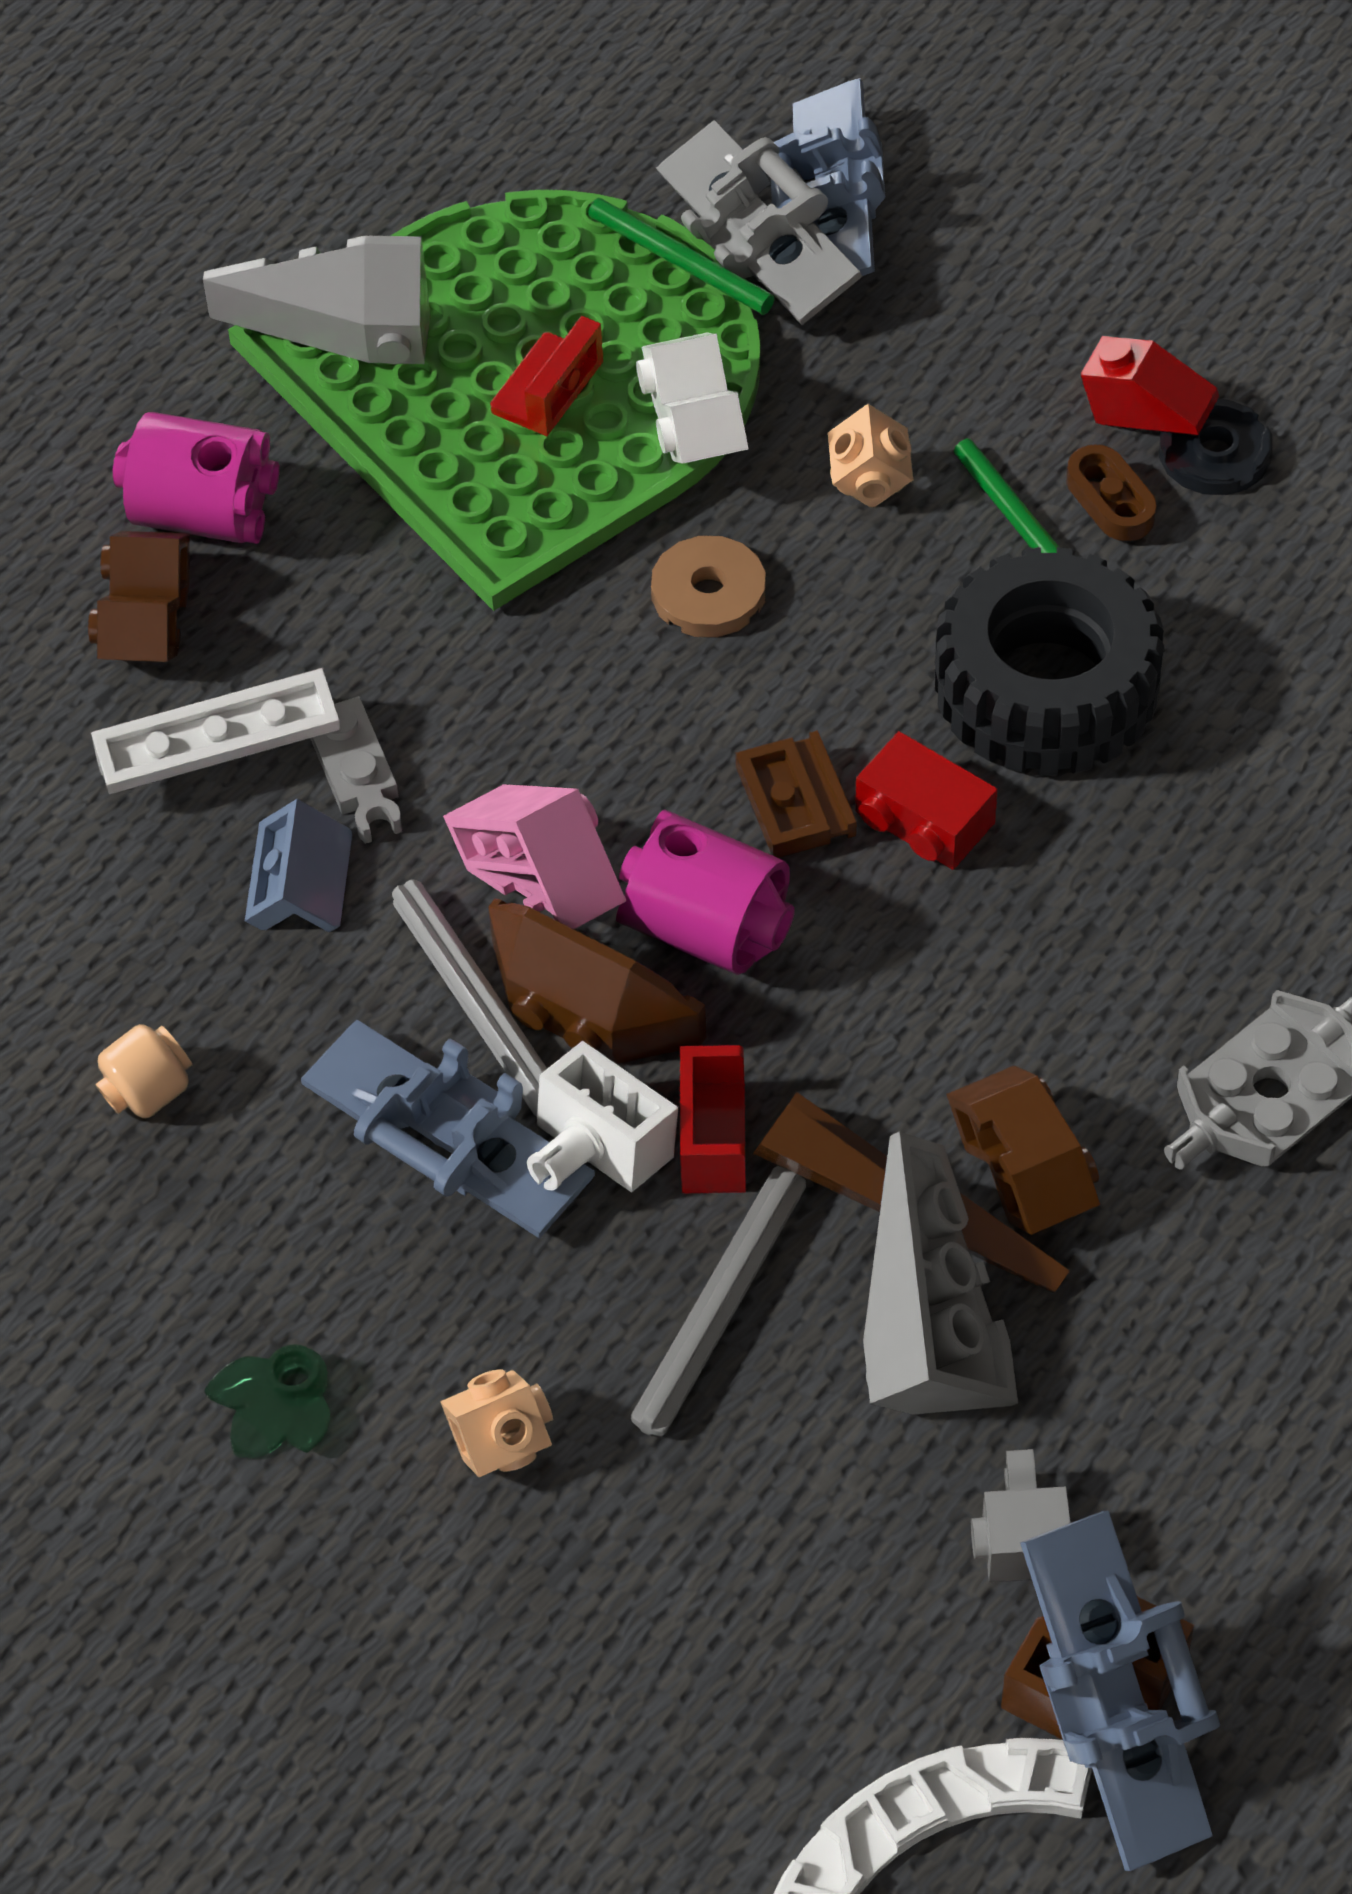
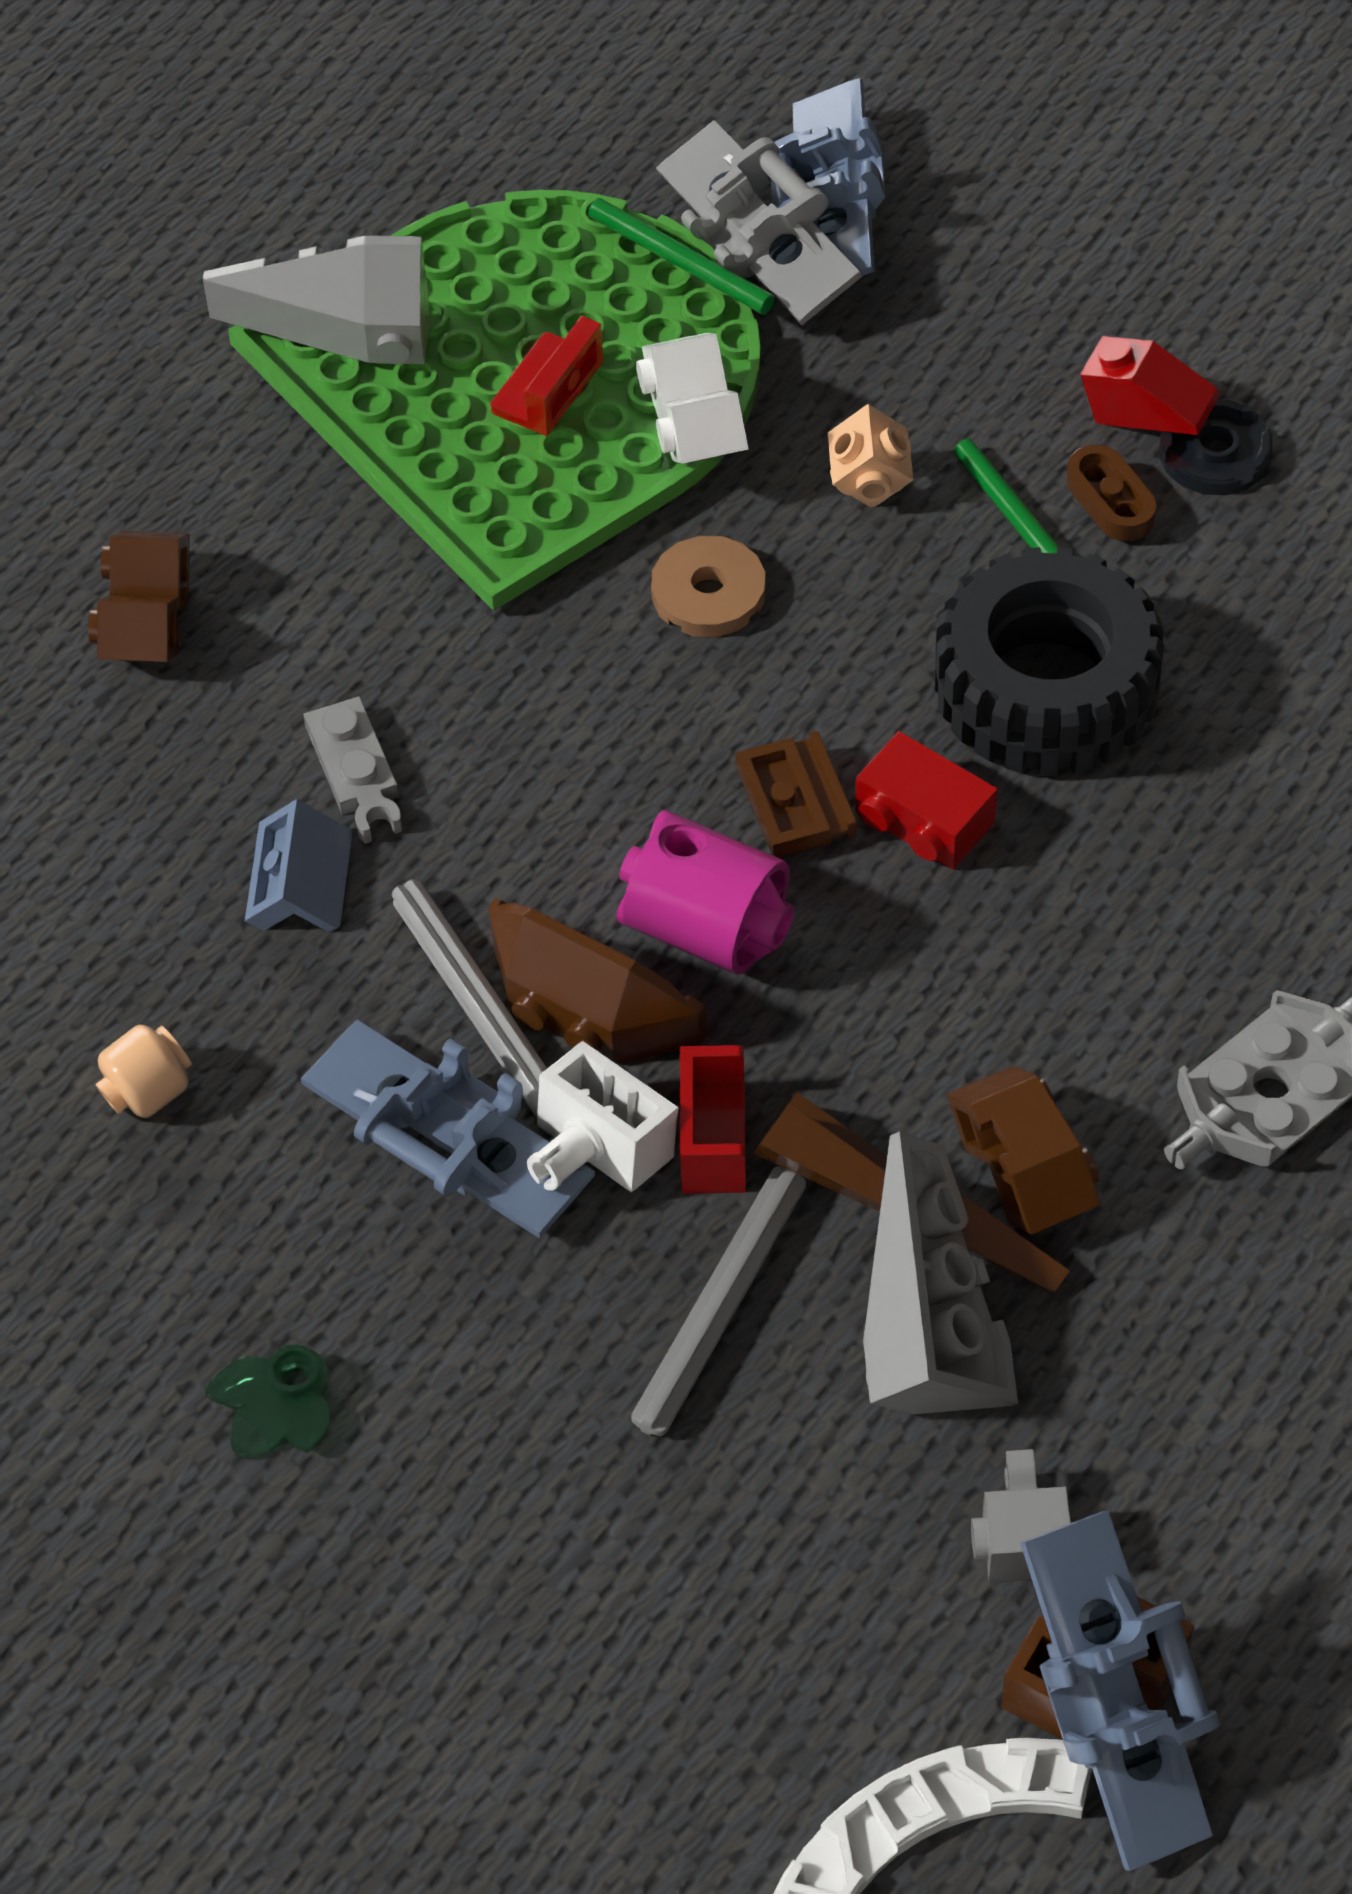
(196, 477): dark pink cylinder -> none
(215, 731): white fence -> none
(498, 1422): light nougat brick -> none
(541, 847): bright pink wedge -> none

